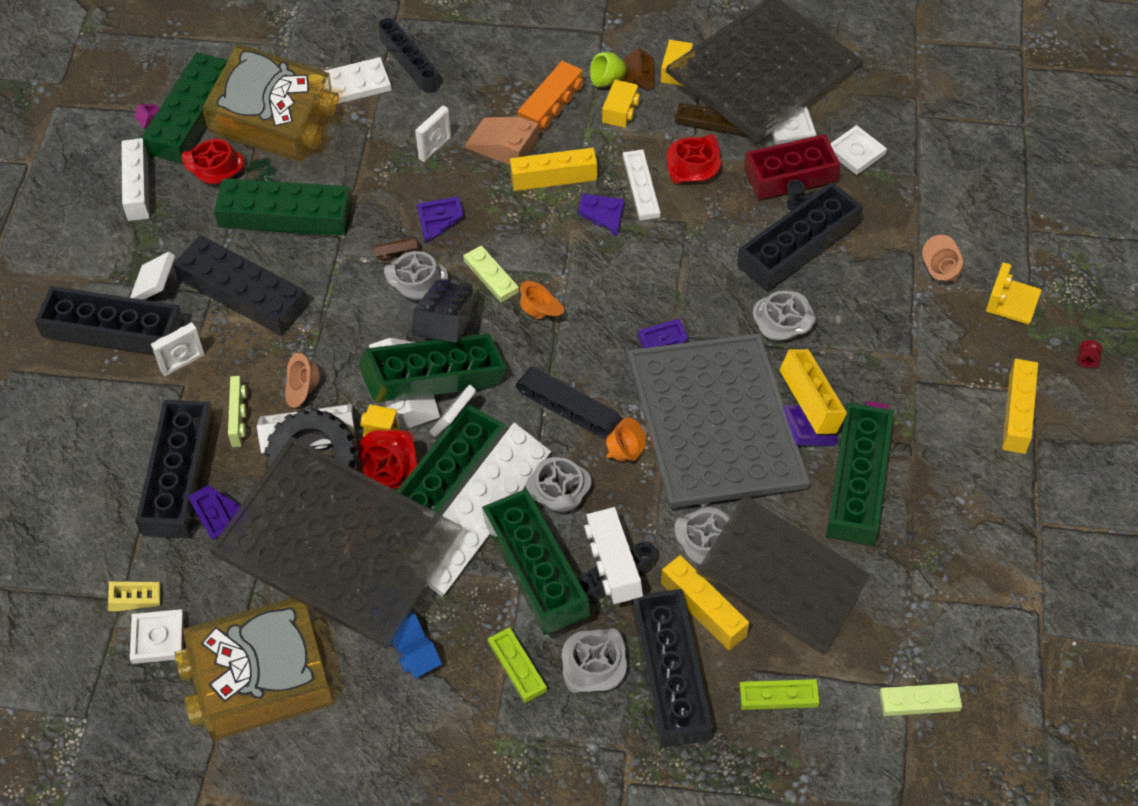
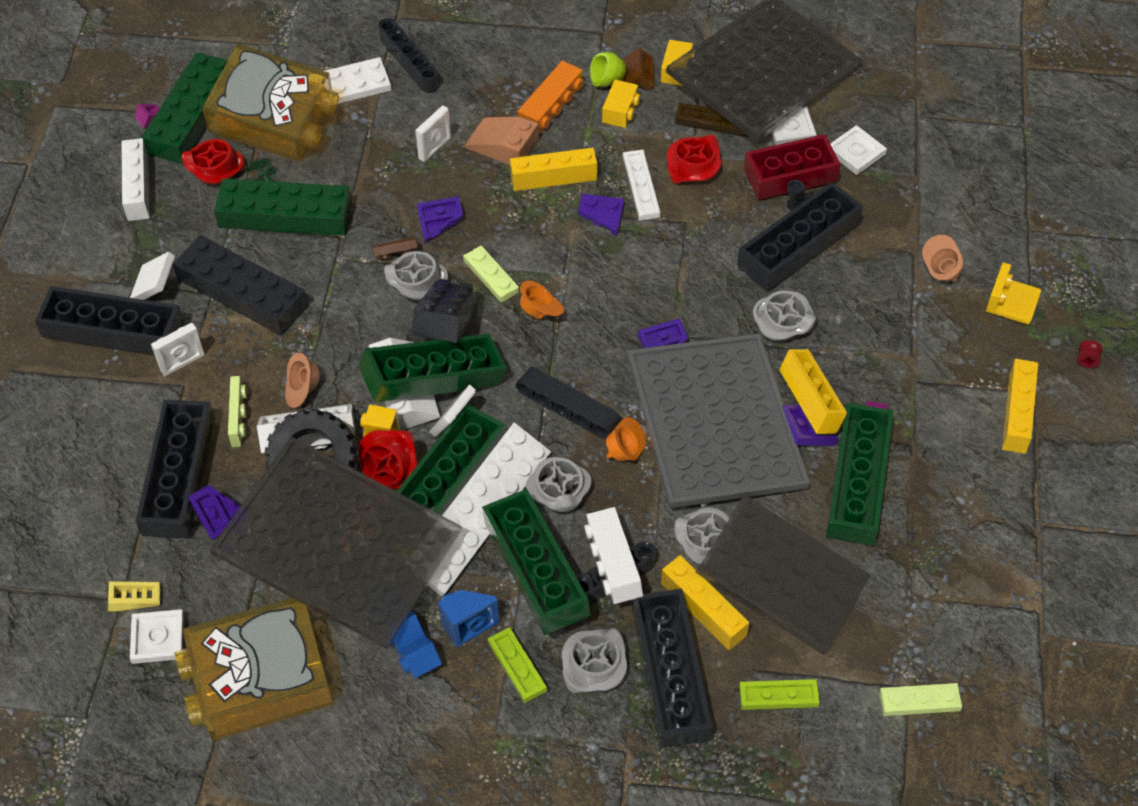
(467, 615): none -> blue slope

